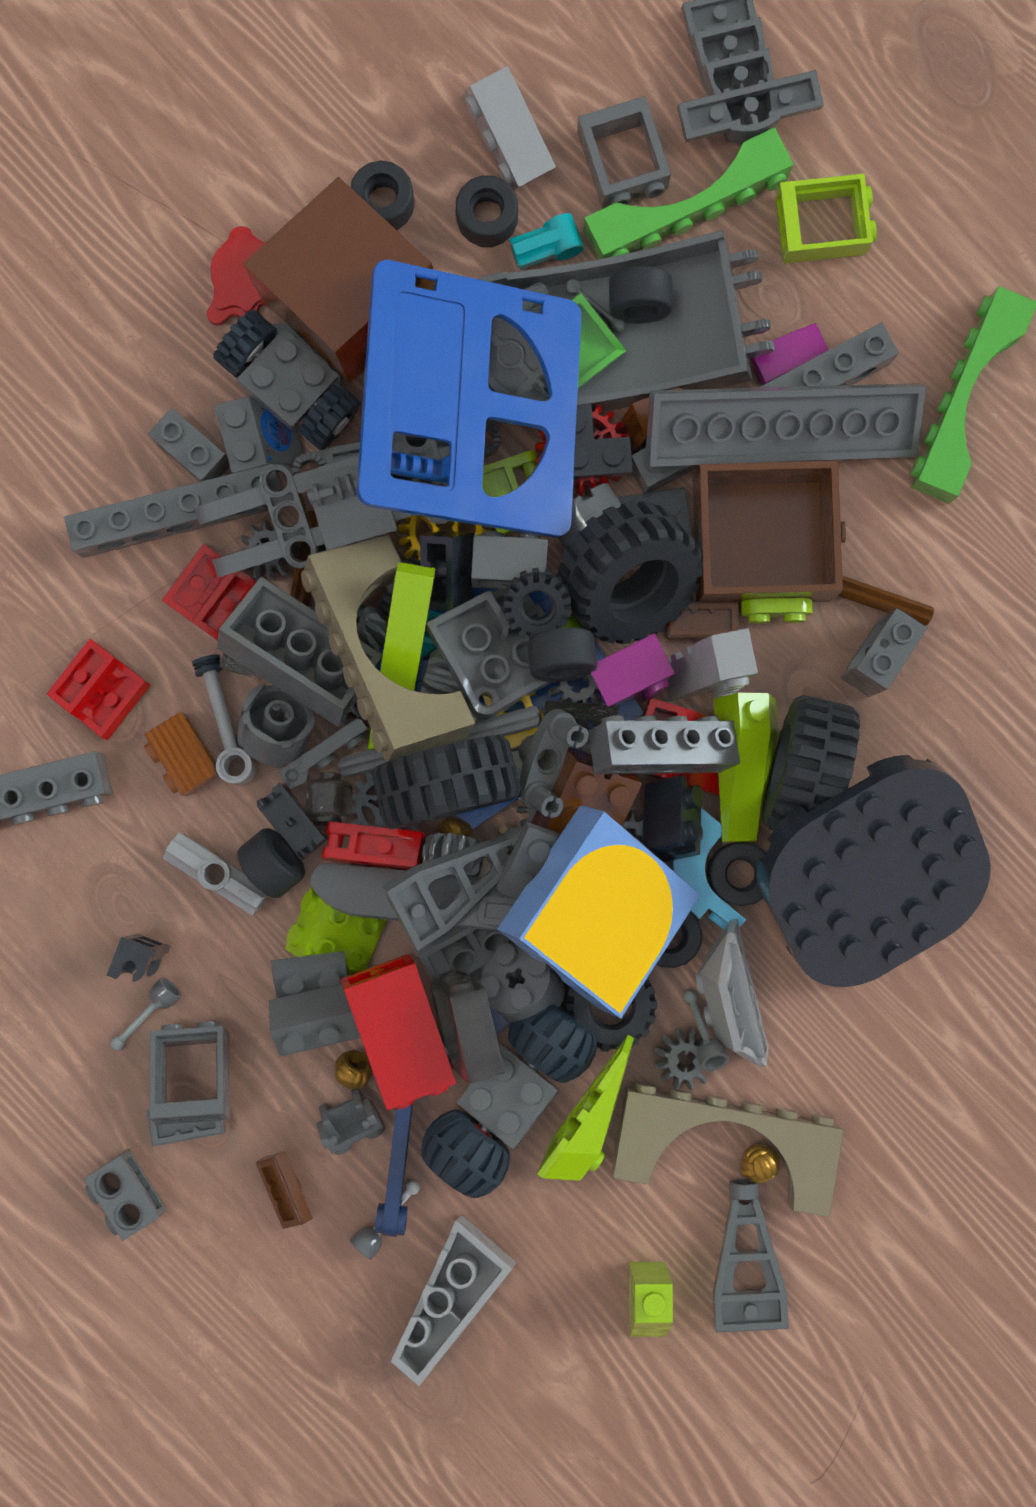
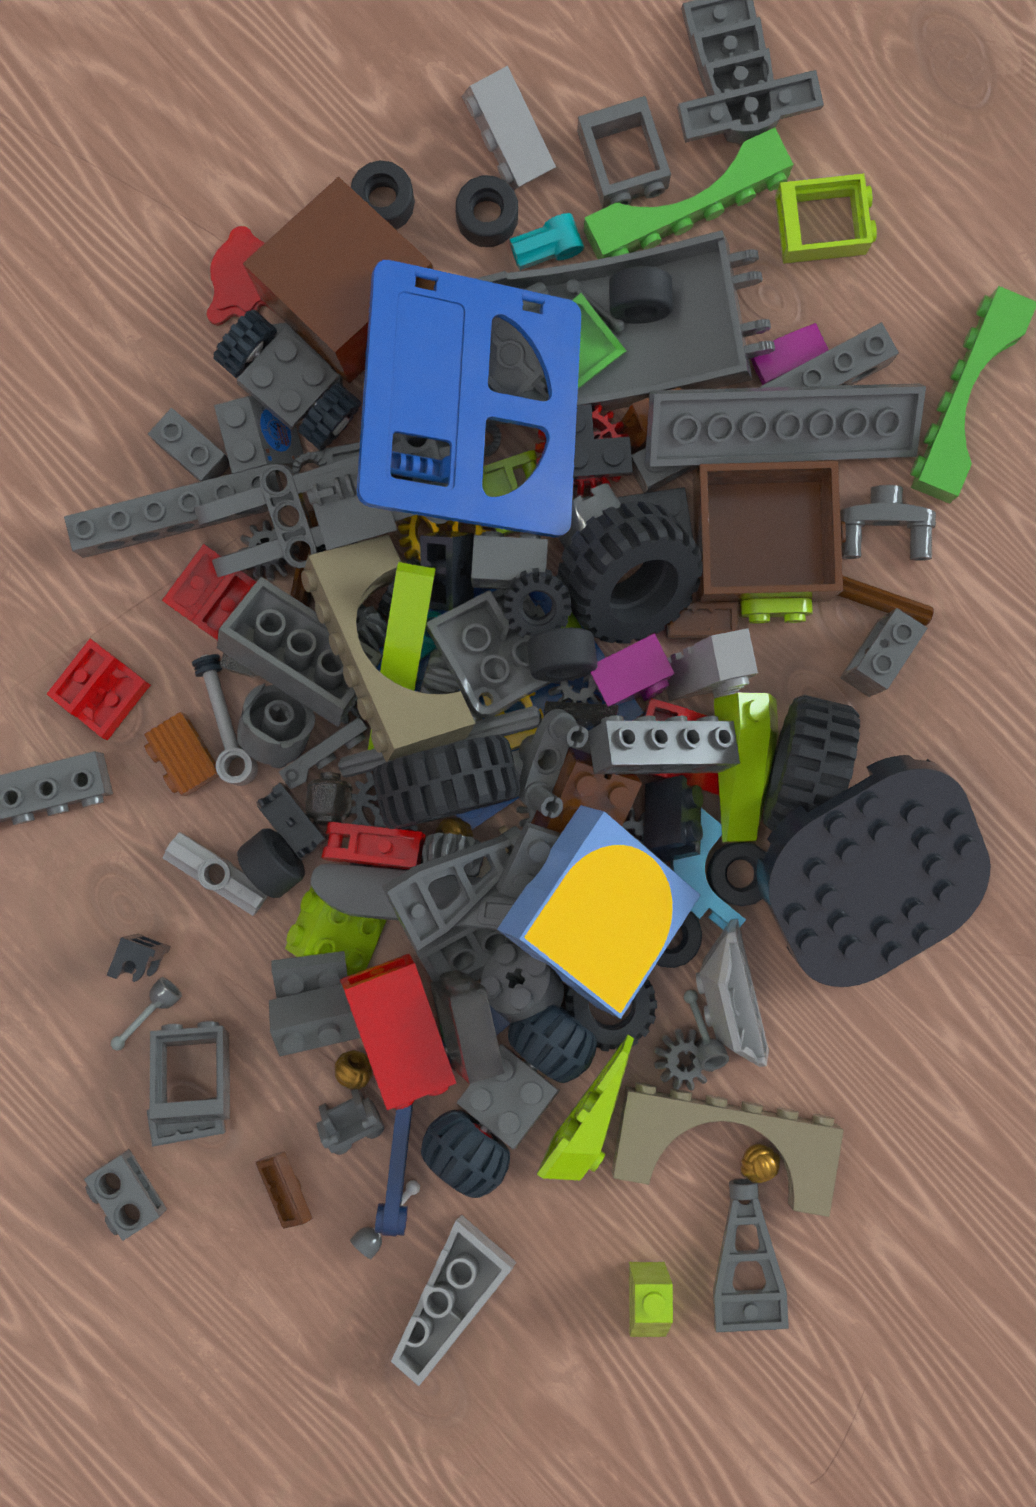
(887, 509): none -> dark grey connector

